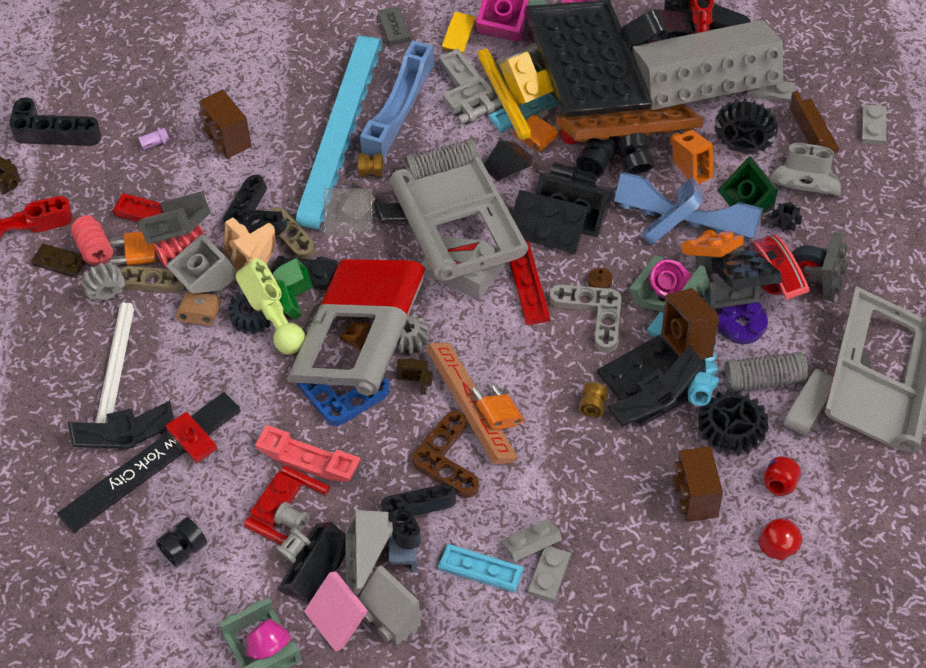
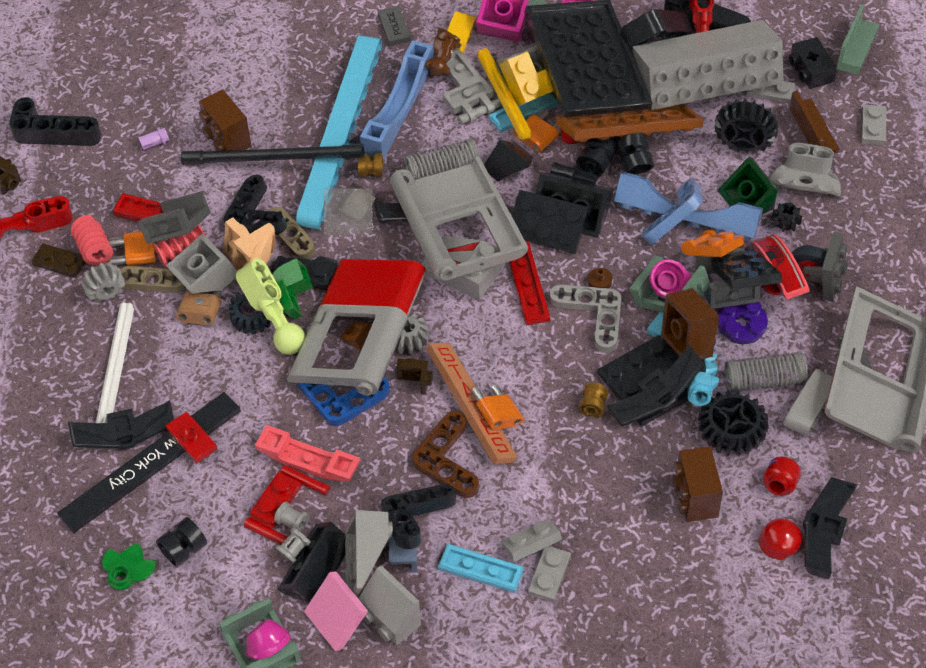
(128, 563): none -> green plate
(344, 151): none -> black piece
(443, 47): none -> reddish brown animal
(693, 151): orange torso -> none
(812, 62): none -> black brick
(825, 526): none -> black plate
(857, 44): none -> sand green panel

